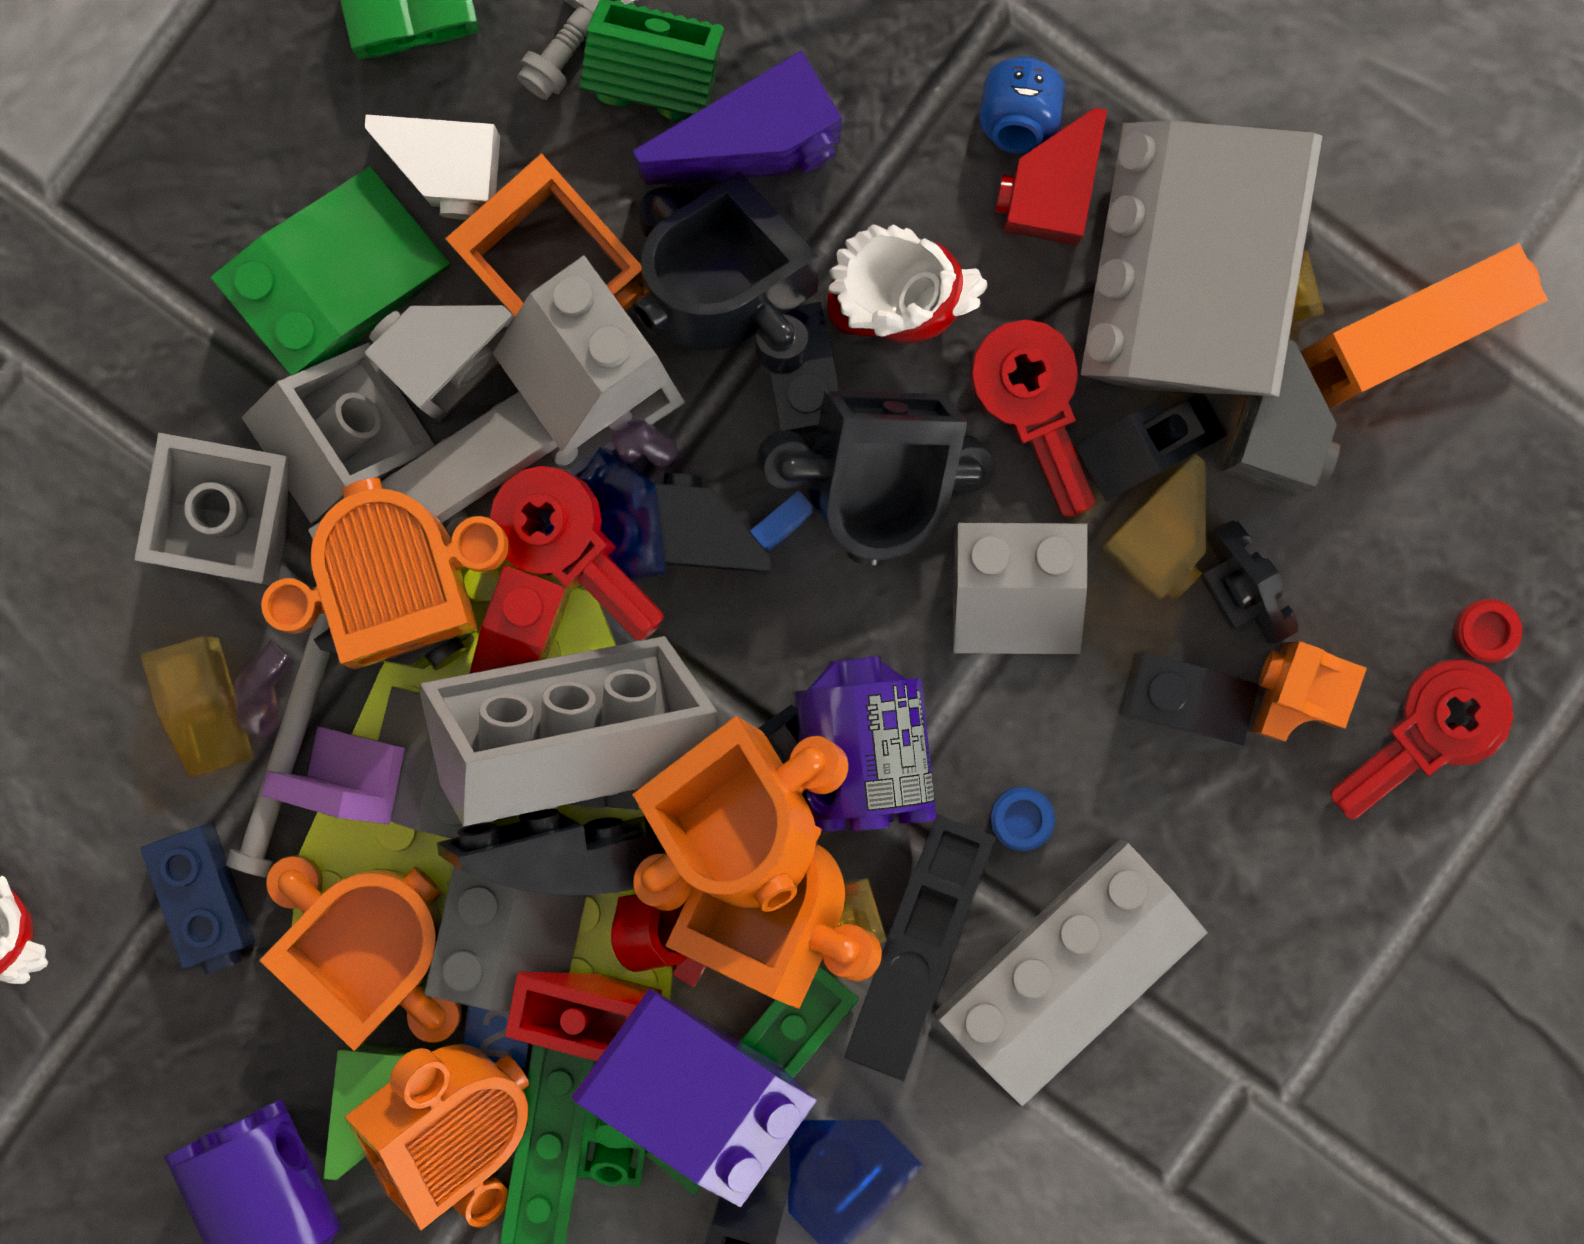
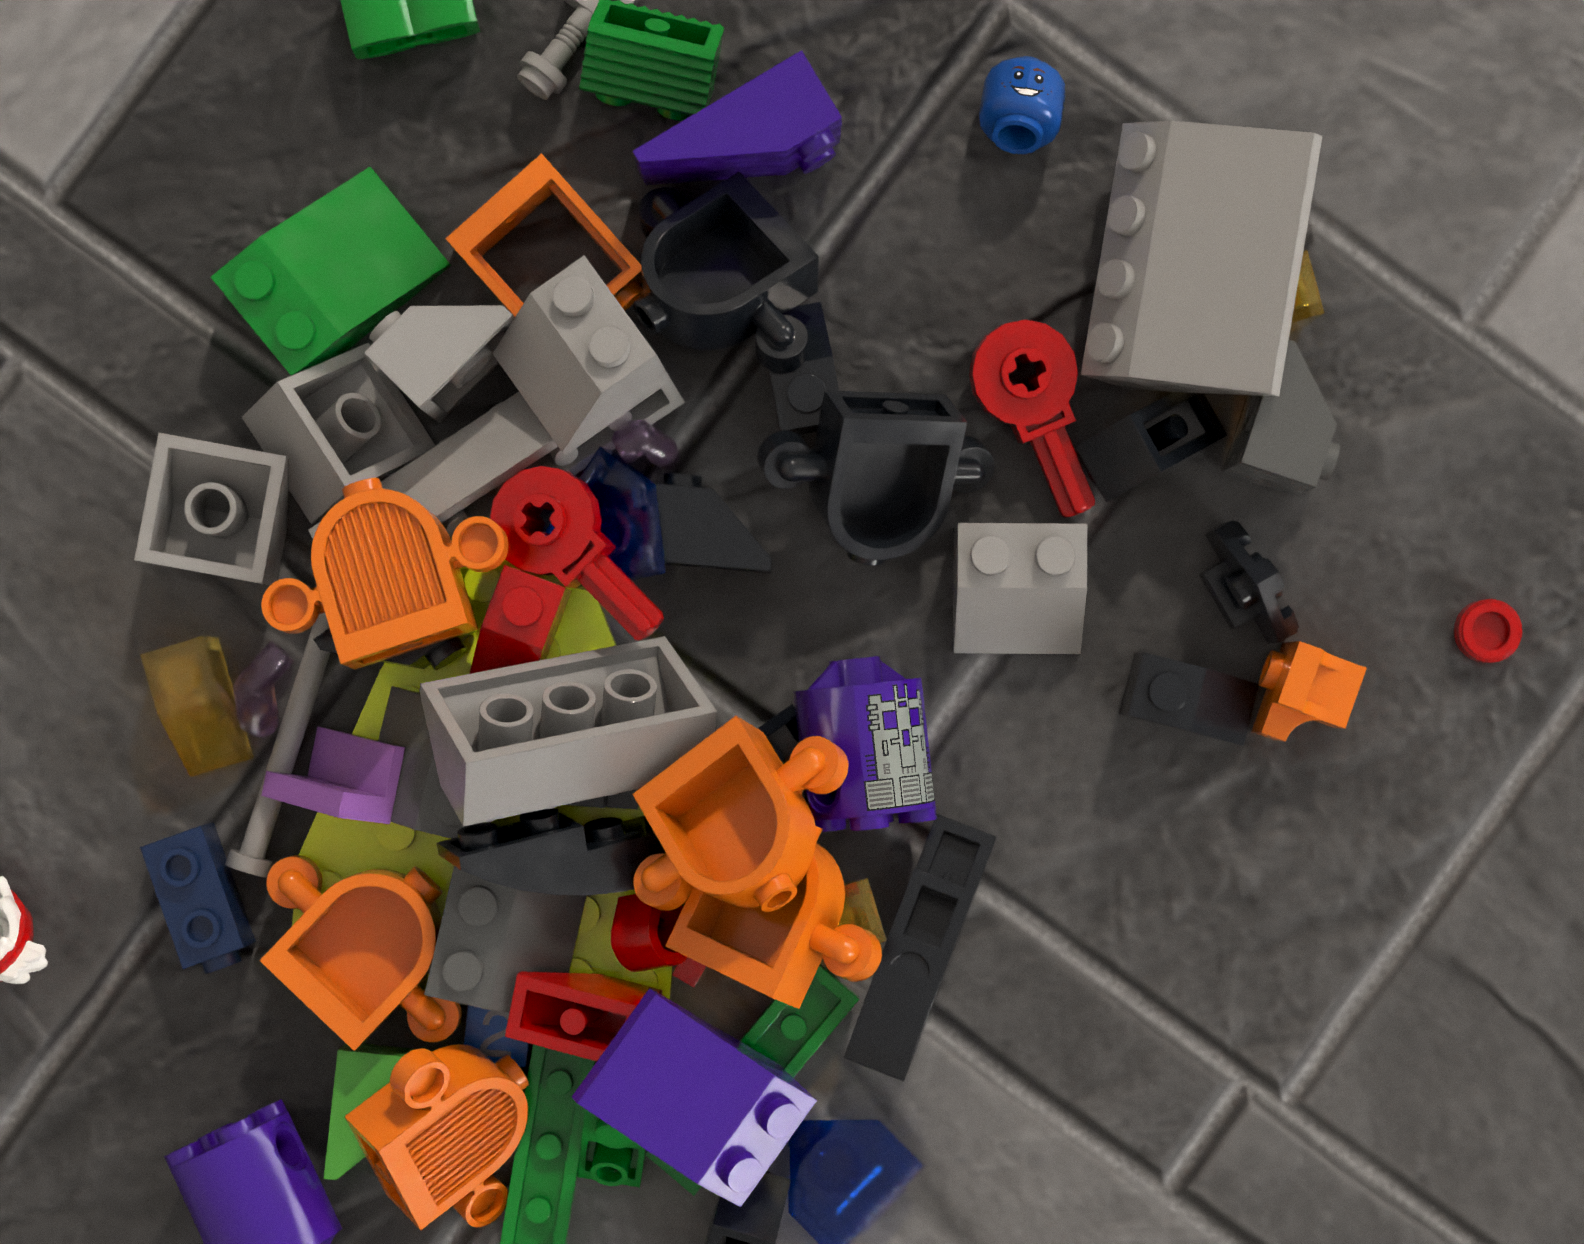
(444, 160): white slope -> none
(782, 521): blue tile -> none
(899, 286): white hair -> none
(1022, 818): blue tile -> none
(1054, 183): red slope -> none
(1071, 972): light grey slope -> none
(1165, 535): clear yellow slope -> none
(1424, 325): orange slope -> none
(1425, 738): red piece -> none

